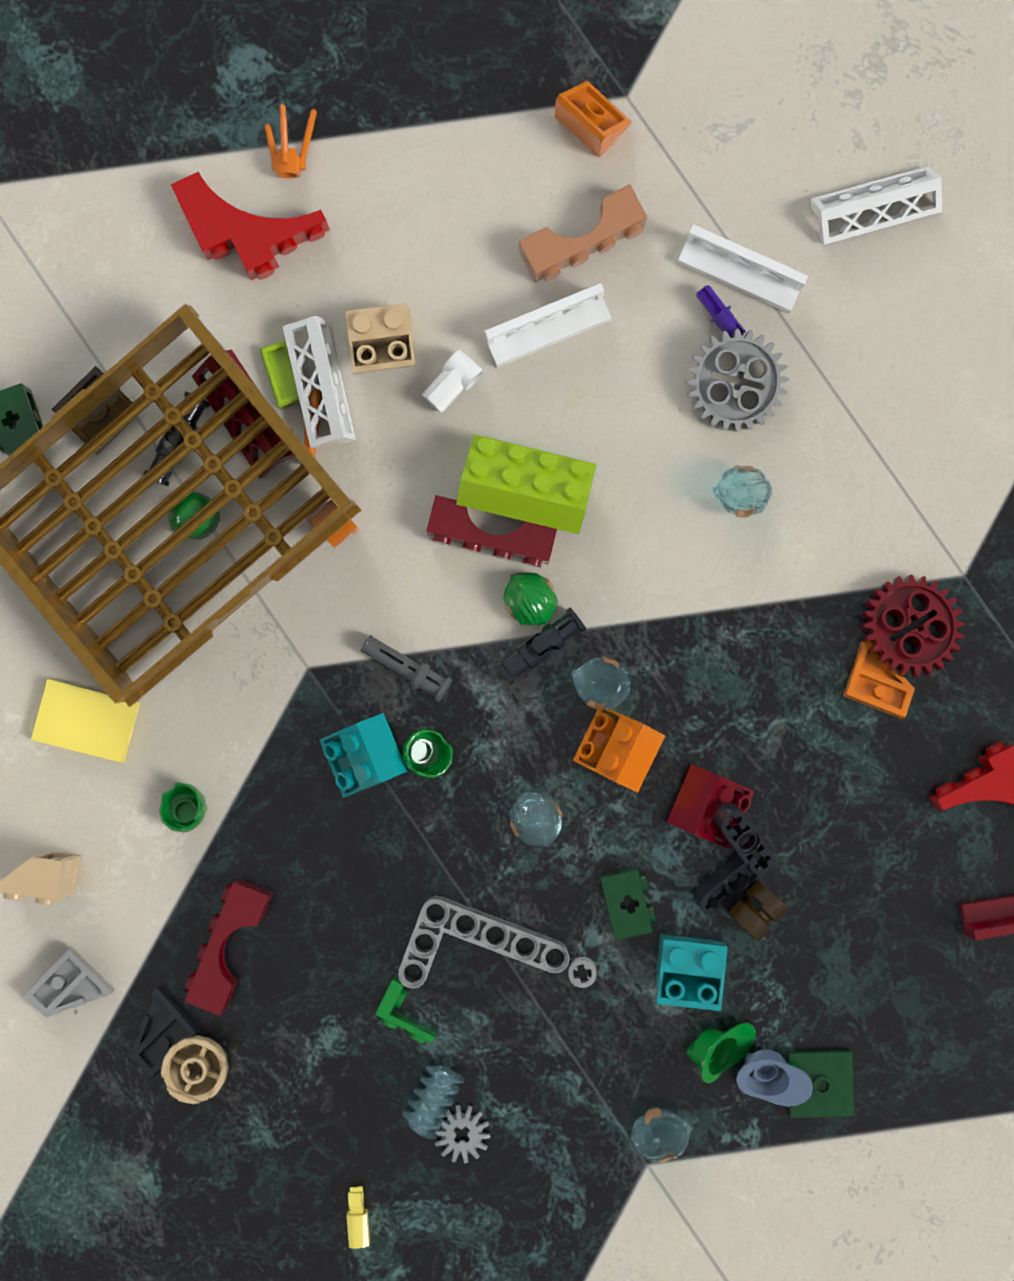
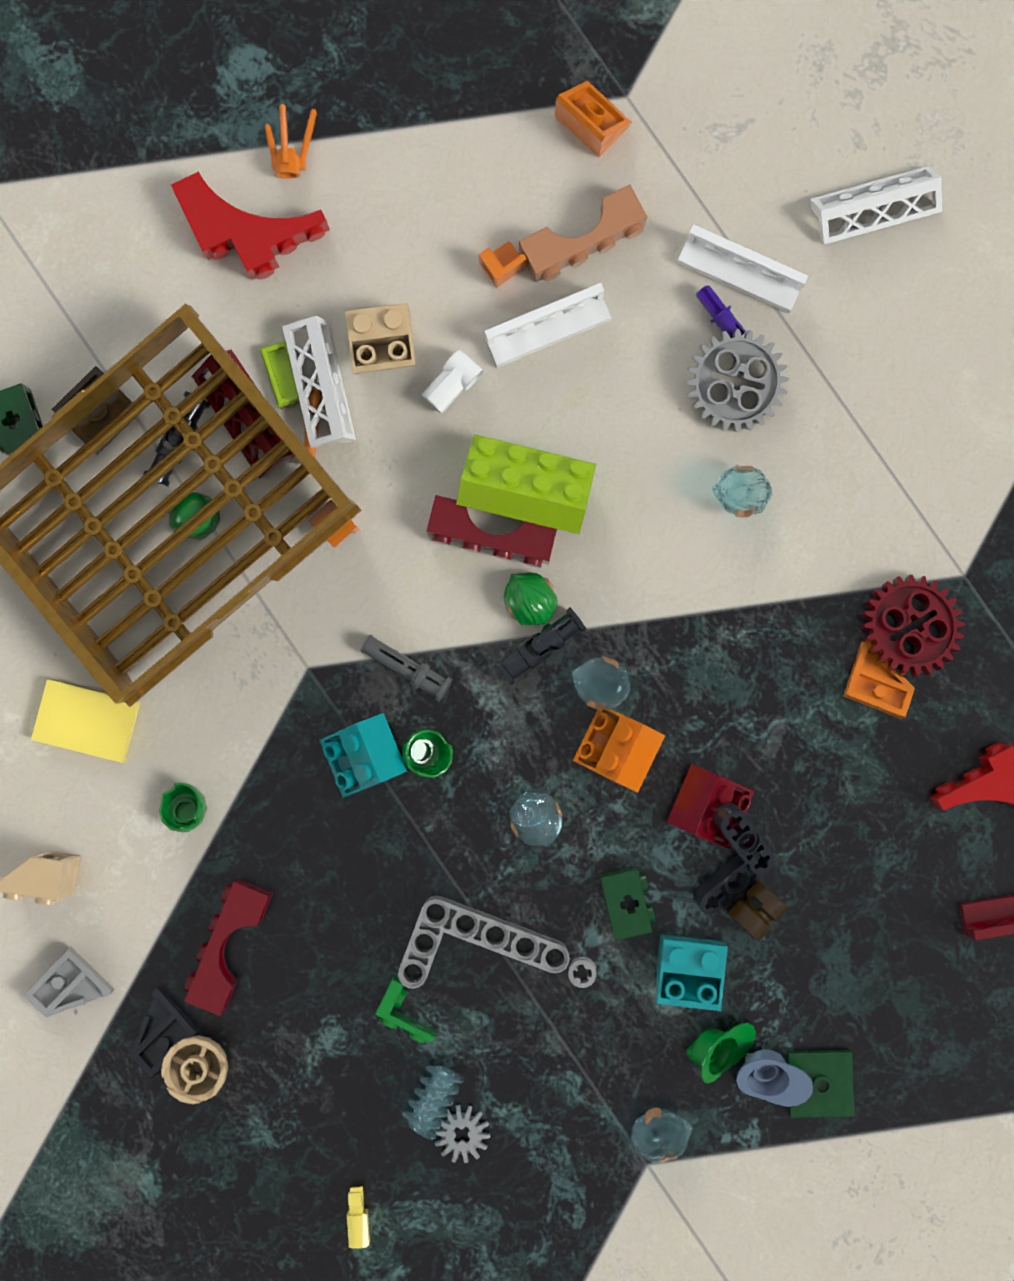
(502, 263): none -> orange panel

